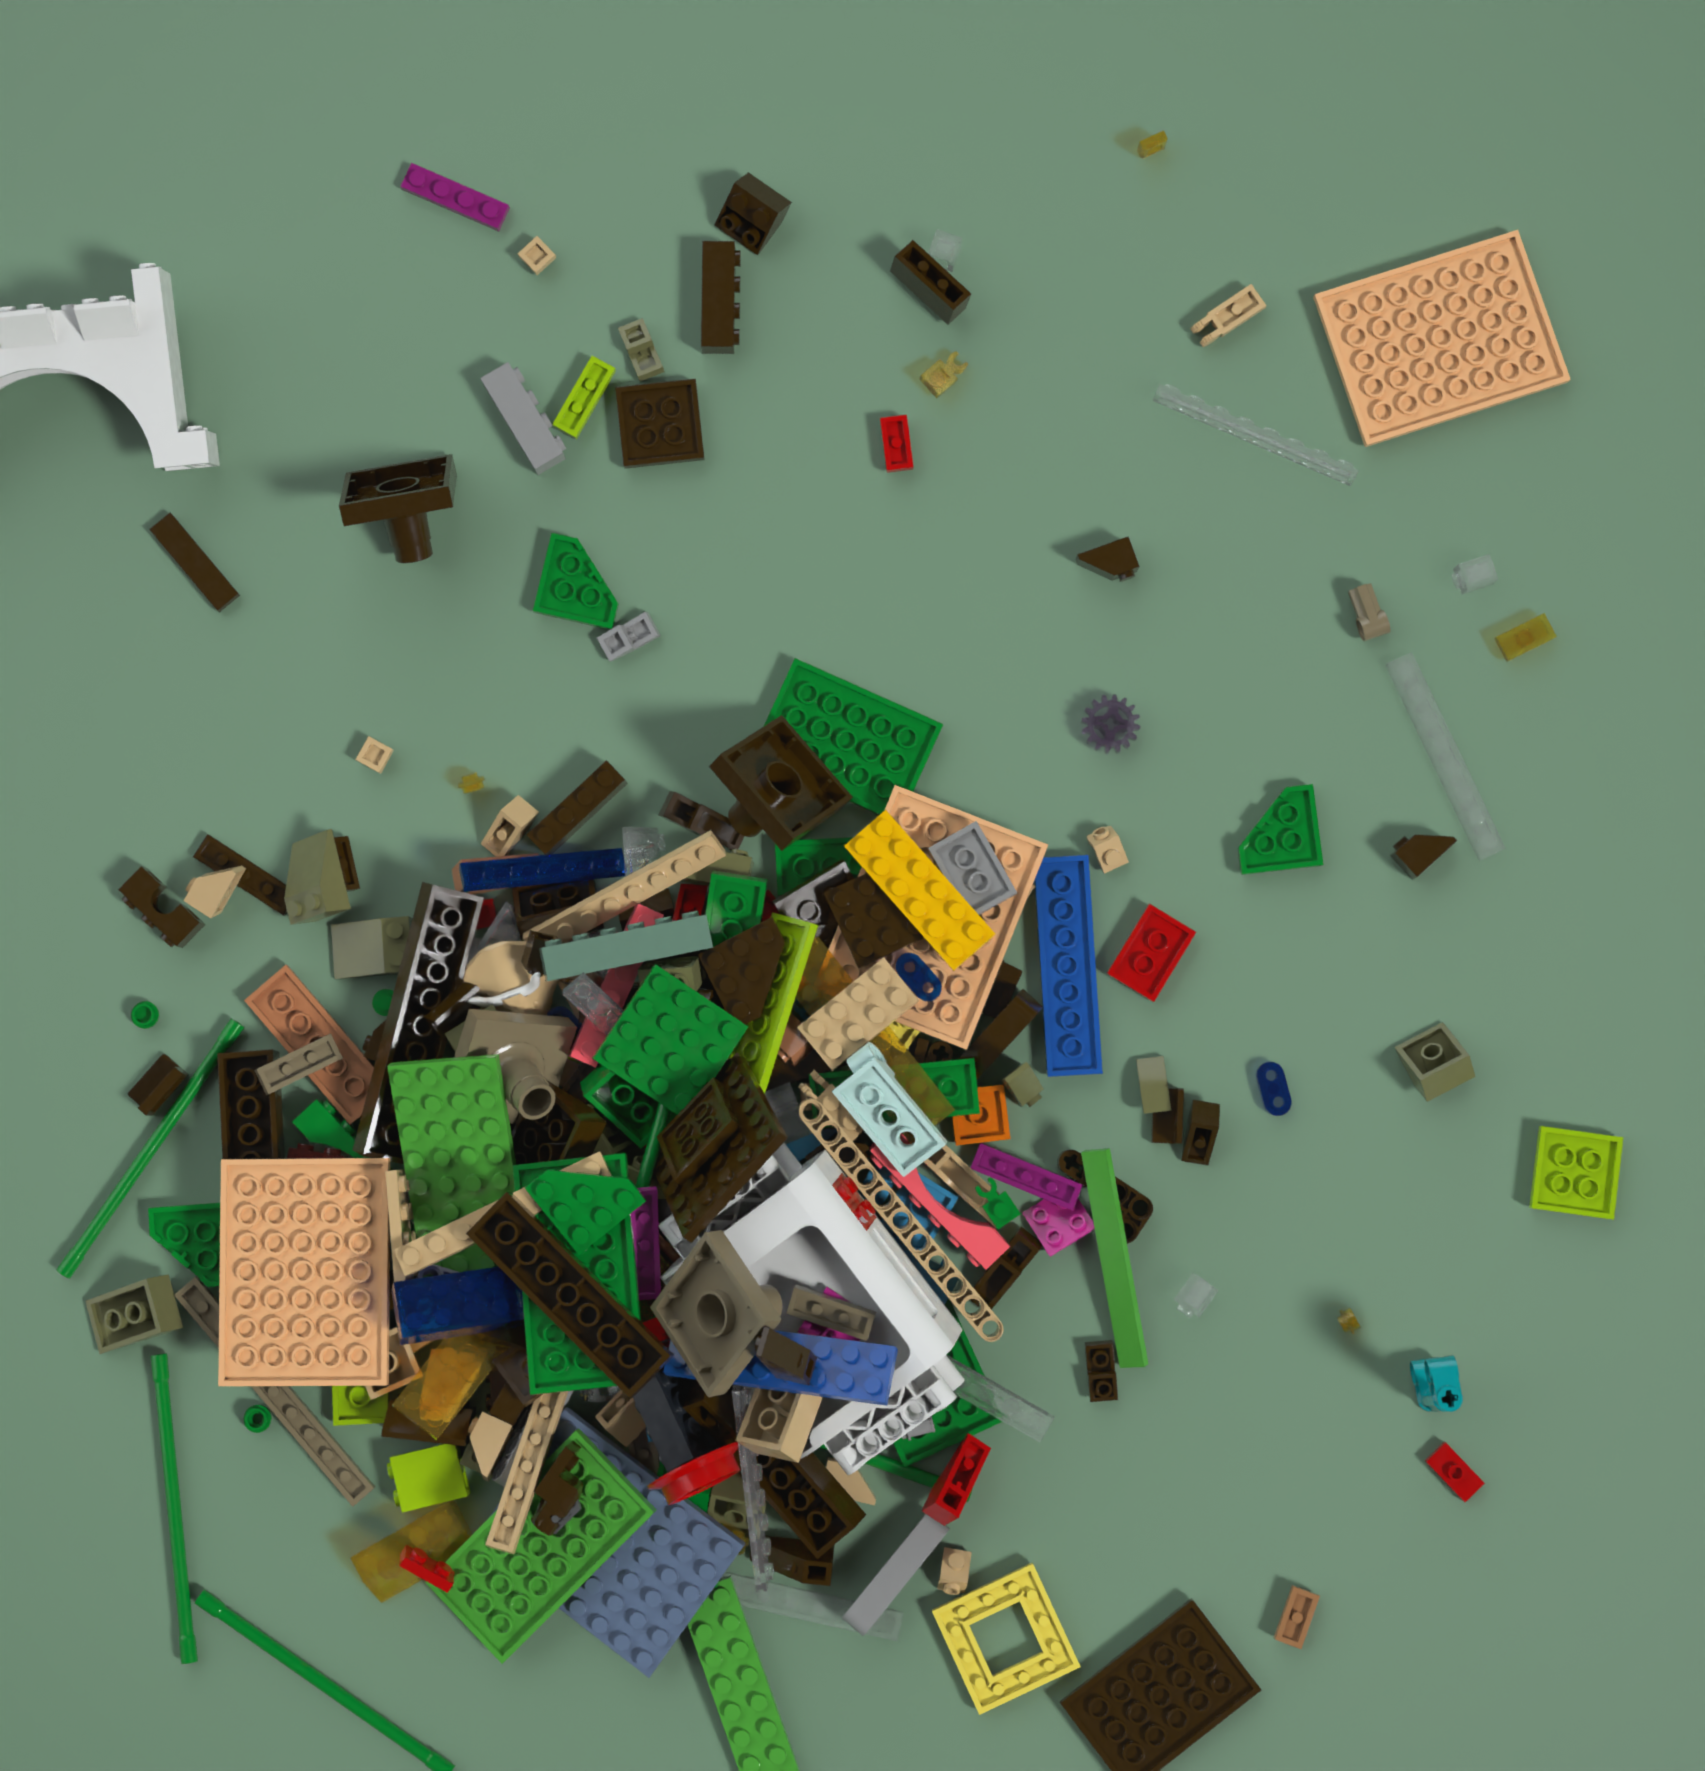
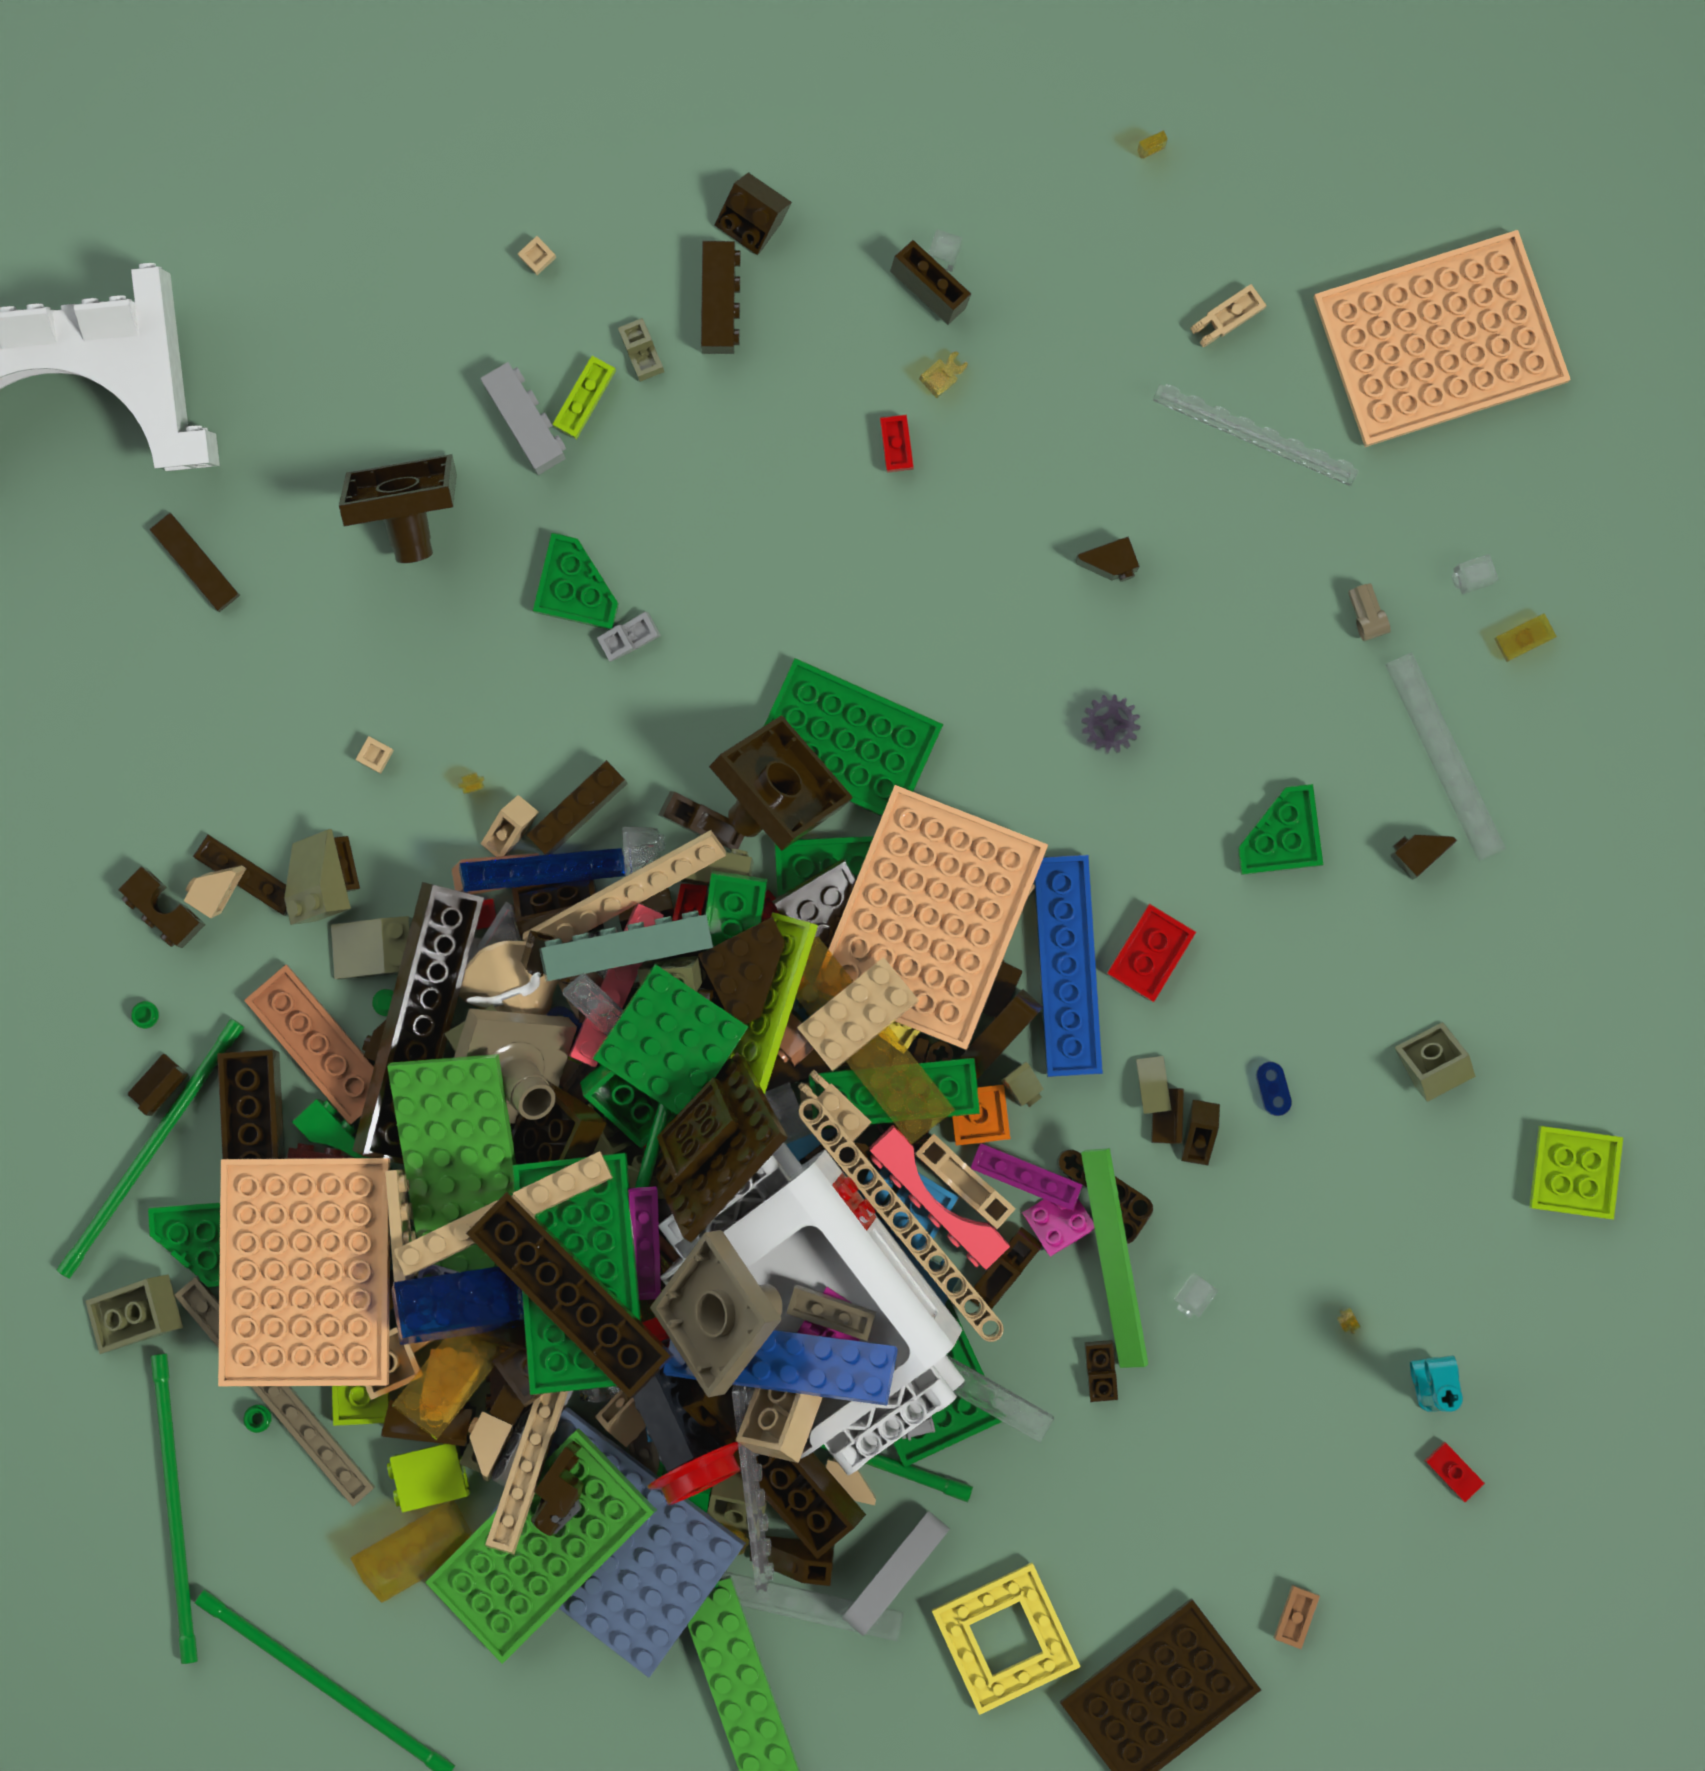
(298, 1064): dark tan plate -> none
(434, 1572): red plate -> none
(452, 1010): dark brown panel -> none
(455, 197): magenta plate -> none
(584, 1203): green plate -> none
(659, 423): dark brown plate -> none
(785, 1357): dark brown slope -> none
(869, 920): dark brown plate -> none
(873, 1091): light aqua hinge -> none
(919, 890): yellow plate -> none
(919, 977): clear blue plate -> none
(954, 1571): tan bracket -> none
(956, 1481): red slope -> none
(973, 868): light grey plate -> none
(999, 1207): green plate -> none
(1107, 848): tan bracket -> none

